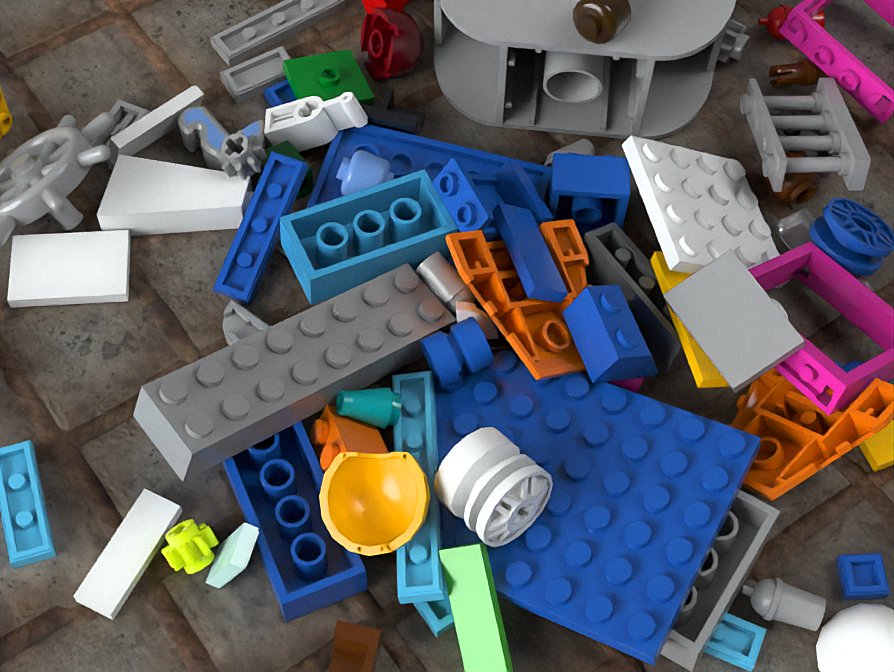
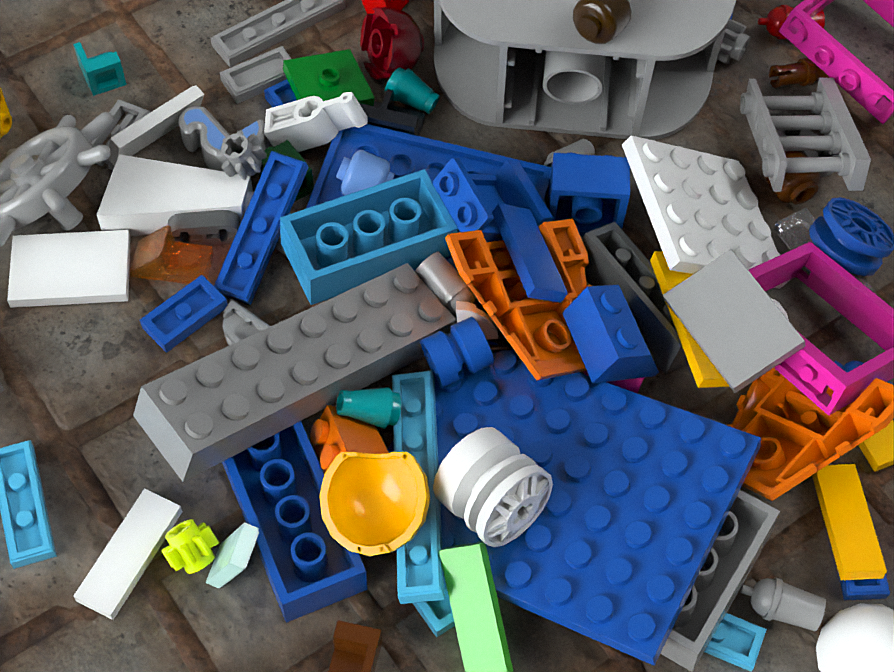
(101, 71): none -> teal panel
(171, 261): none -> clear orange slope
(183, 313): none -> blue plate
(205, 227): none -> dark grey beam
(412, 90): none -> teal cone
(849, 523): none -> yellow tile

